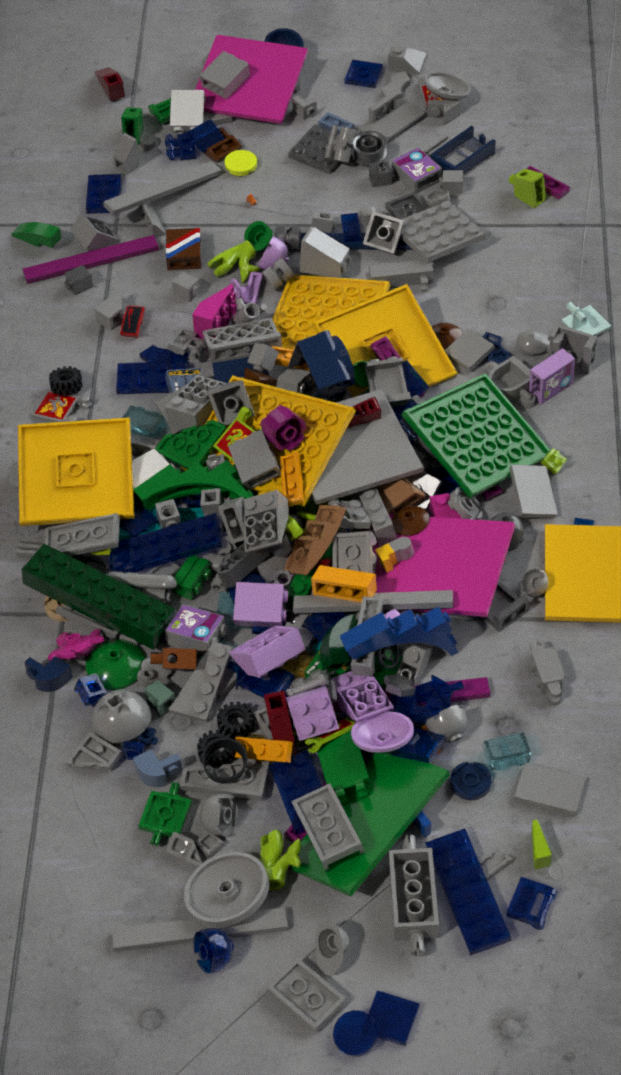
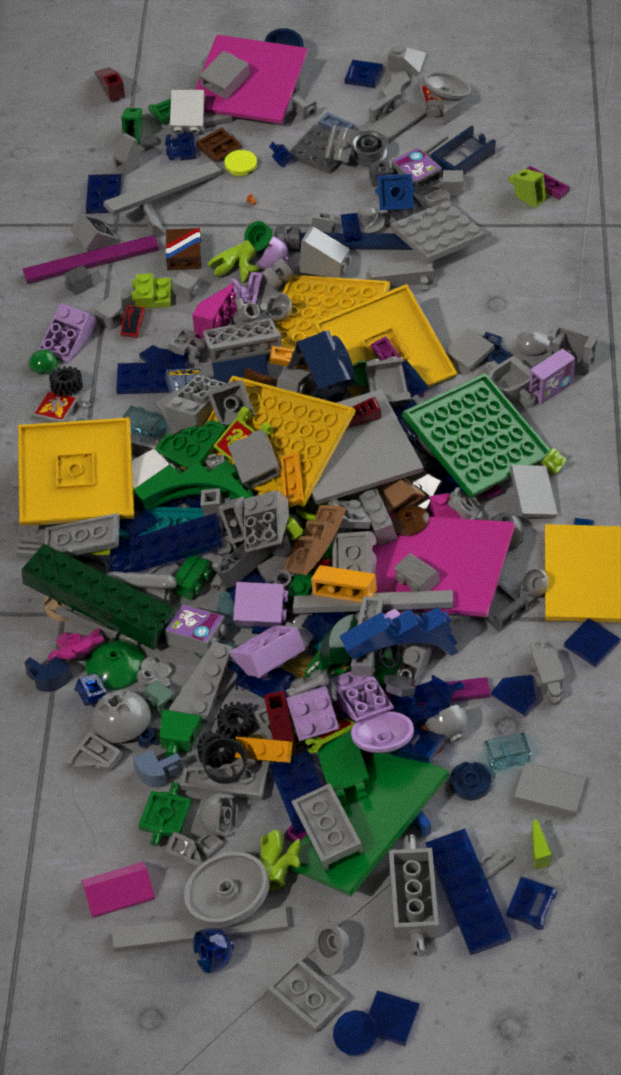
(38, 234): green slope -> none
(43, 361): none -> green hair
(68, 332): none -> lavender slope
(118, 889): none -> dark pink slope
(132, 749): clear blue plate -> none
(151, 291): none -> lime plate
(167, 513): light grey brick -> none
(179, 731): none -> green torso
(184, 658): dark orange torso -> none
(205, 135): clear blue piece -> none
(262, 357): light grey brick -> none
(279, 307): none -> light grey hair
(281, 154): none -> clear blue plate
(283, 428): magenta brick -> none
(383, 232): light grey slope -> none
(394, 552): leg -> none
(395, 191): none -> blue tile
(416, 574): none -> light grey brick
(446, 333): reddish brown dish -> none
(516, 693): none -> clear blue slope
(585, 320): light aqua plate -> none
(592, 642): none -> clear blue tile

